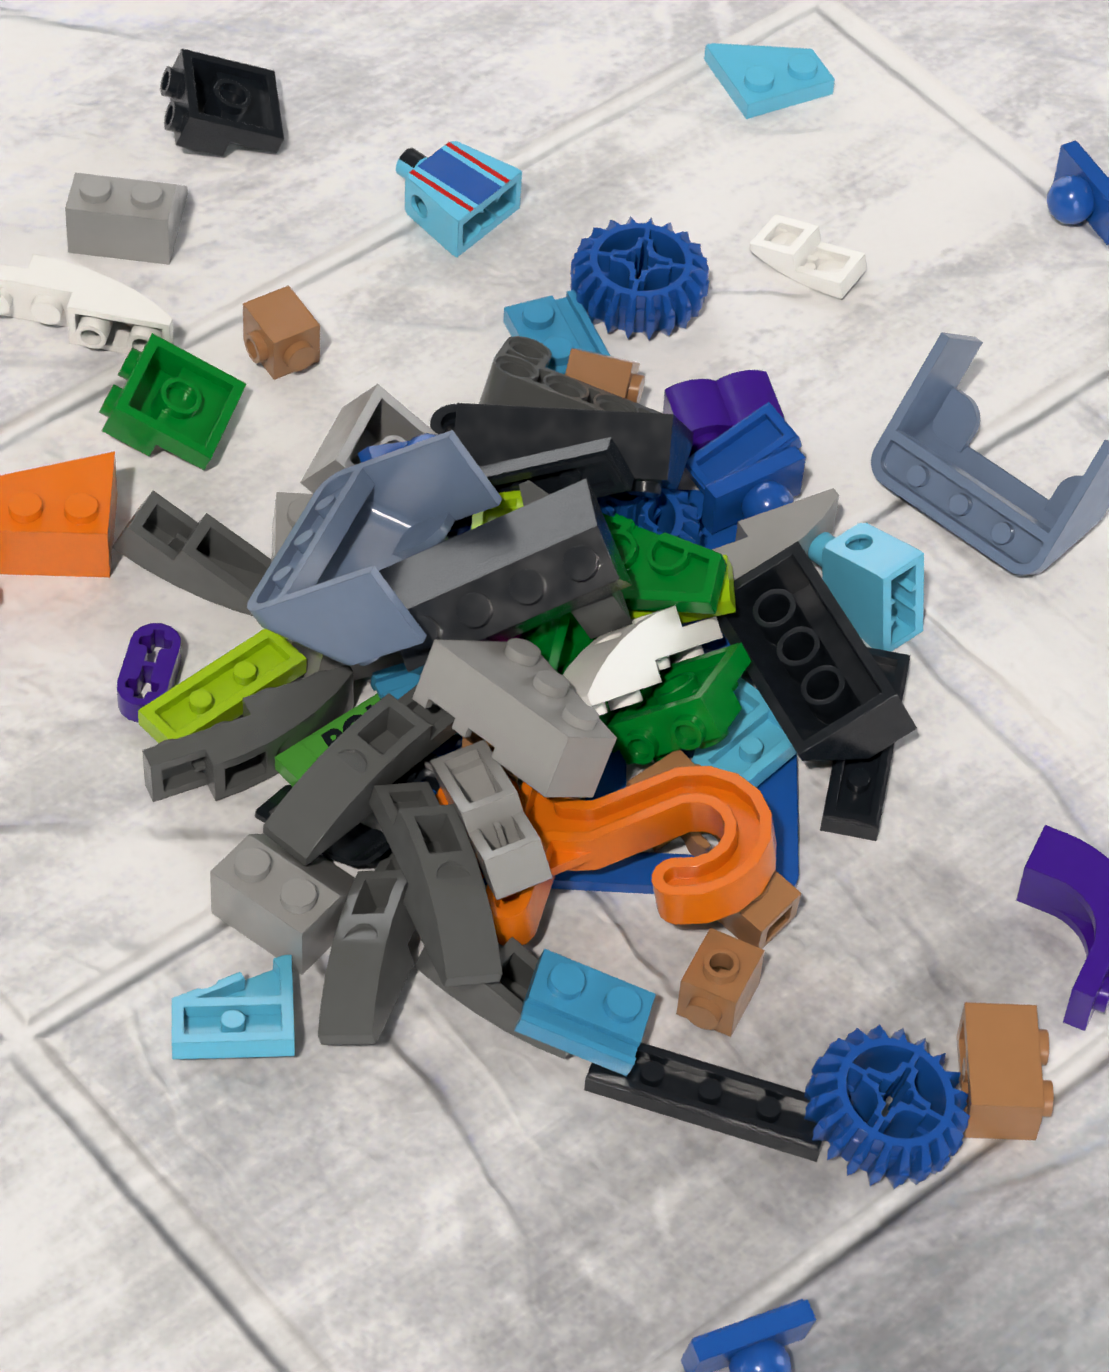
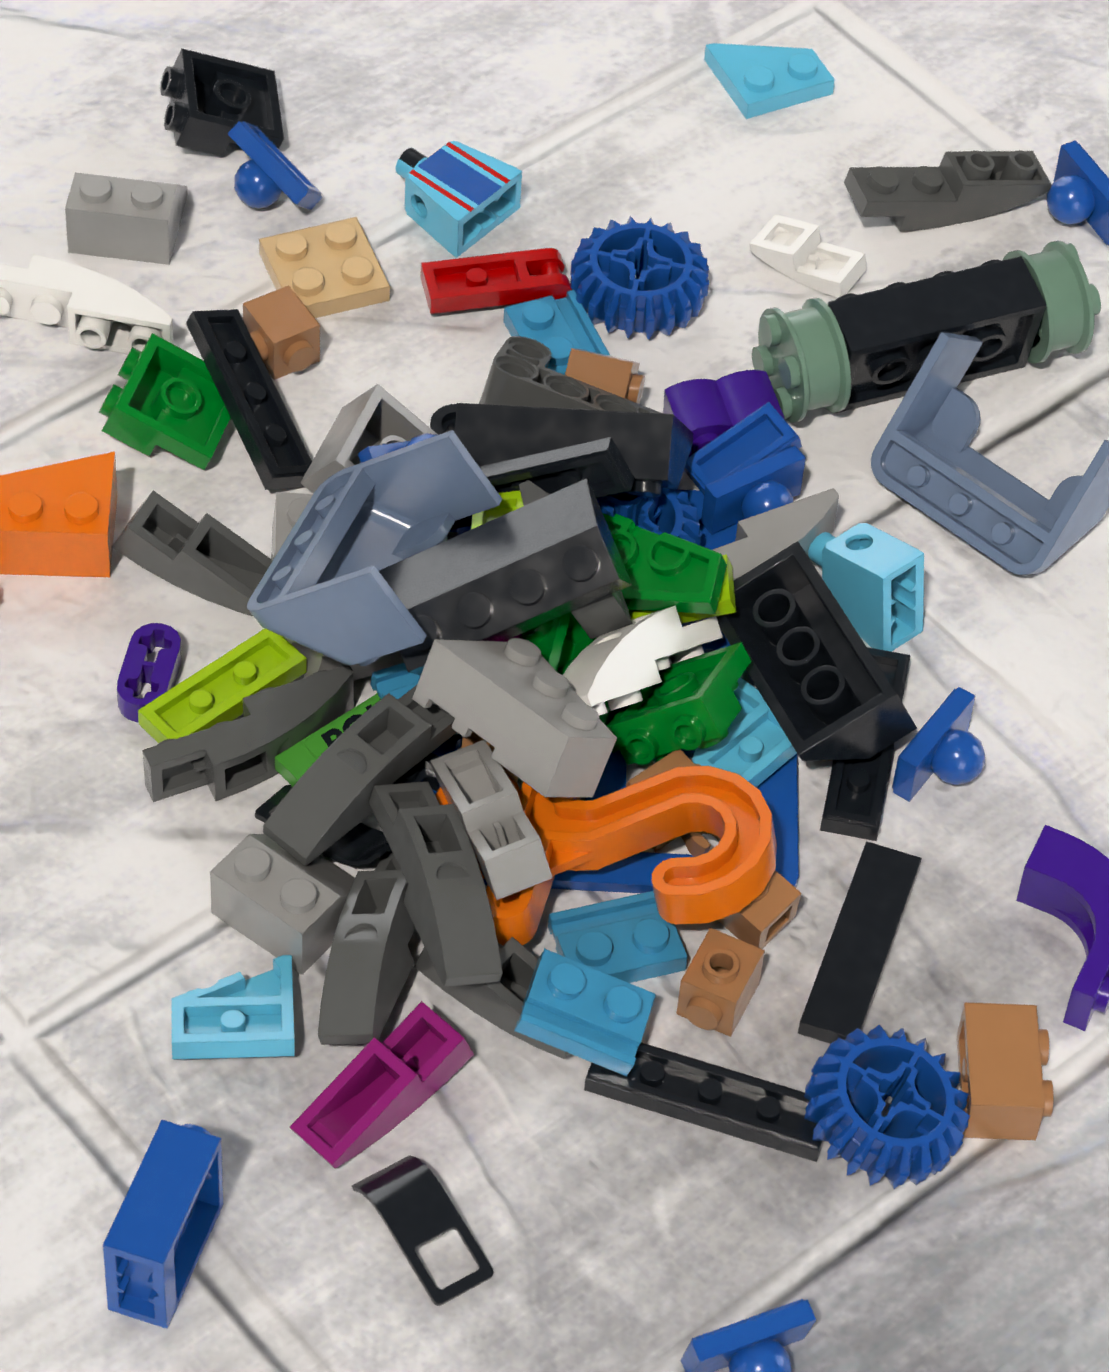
(164, 1223): none -> blue window
(250, 397): none -> black tile
(268, 172): none -> blue tile
(326, 267): none -> tan plate
(382, 1086): none -> magenta slope
(418, 1212): none -> black piece
(493, 280): none -> red plate
(620, 938): none -> dark azure plate
(860, 943): none -> black tile
(876, 341): none -> brick
(941, 748): none -> blue tile
(956, 192): none -> dark grey slope

